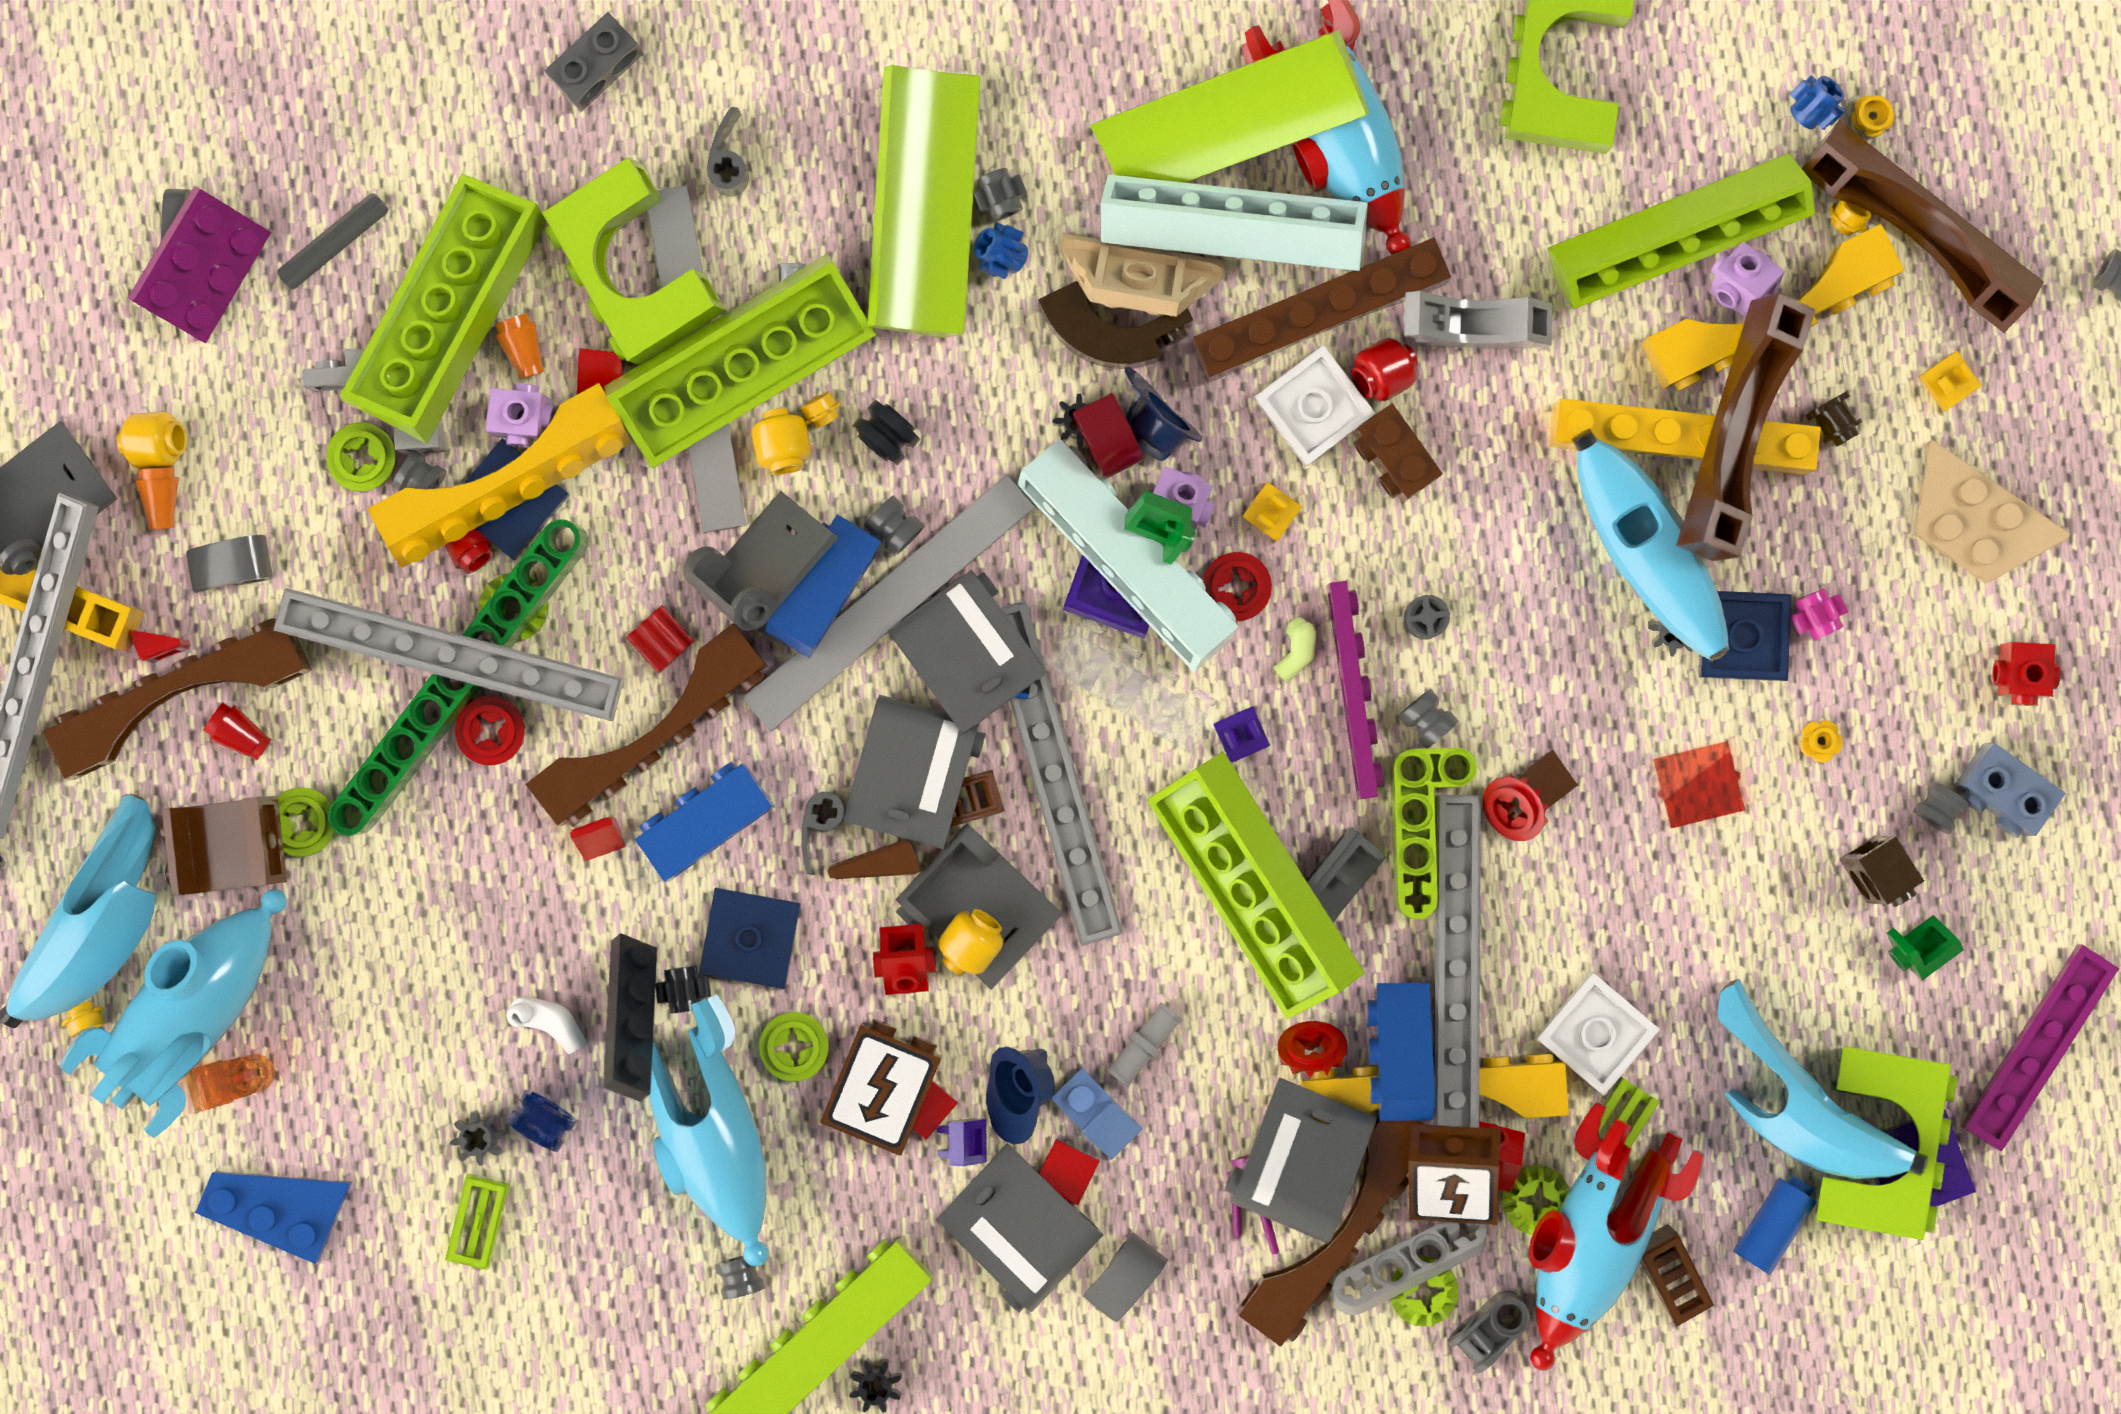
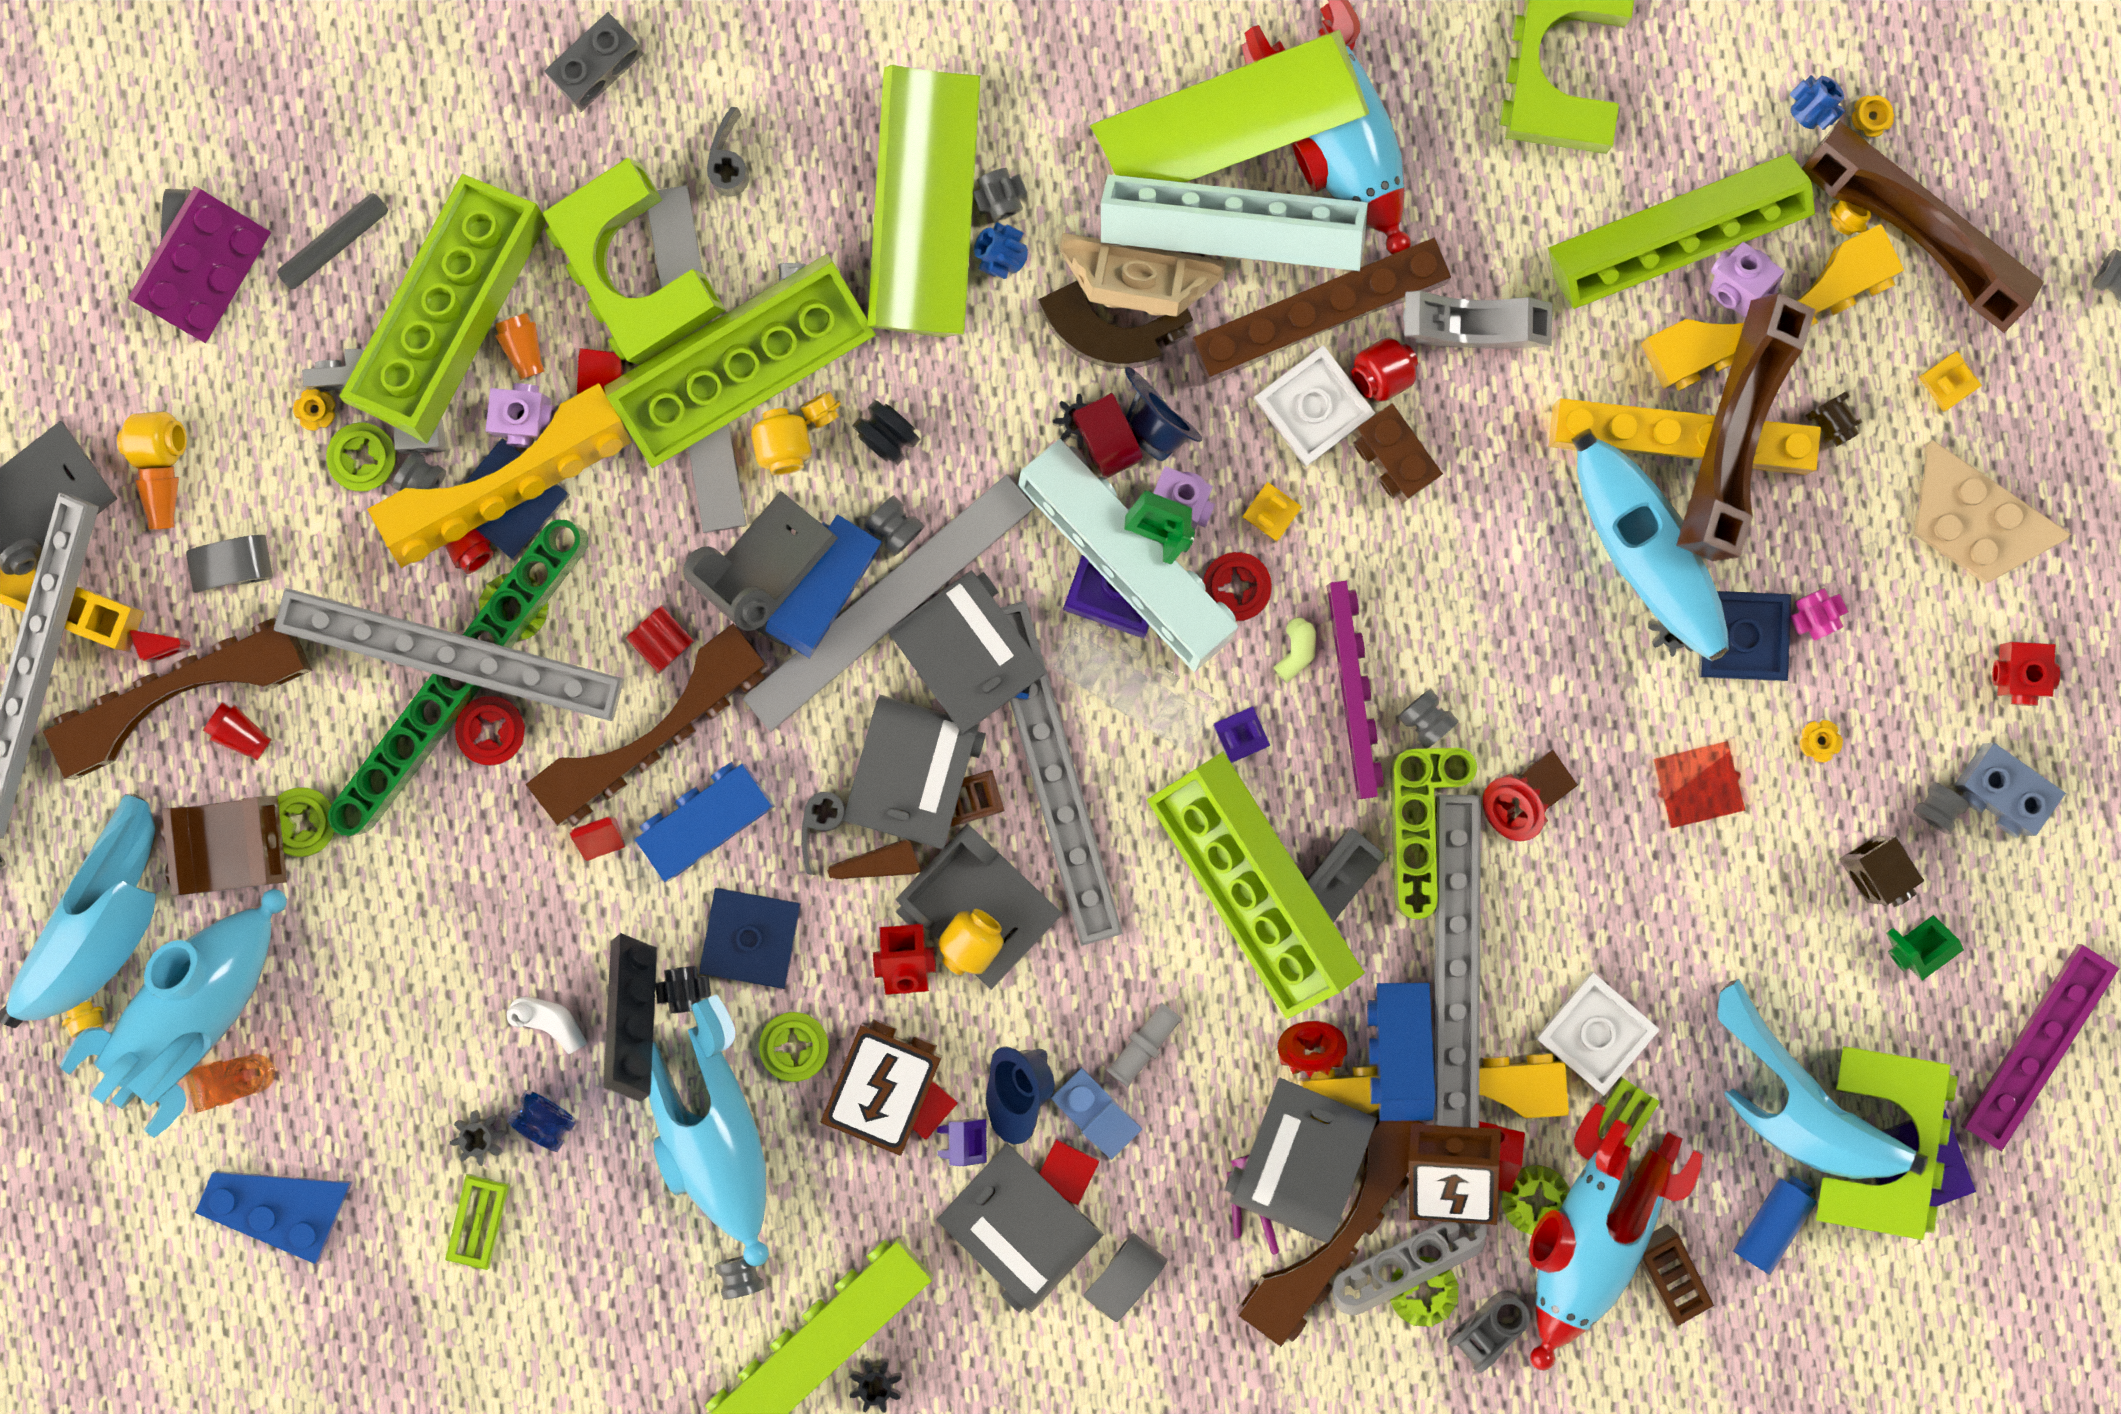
(325, 413): none -> yellow plate
(1432, 609): dark grey wheel -> none

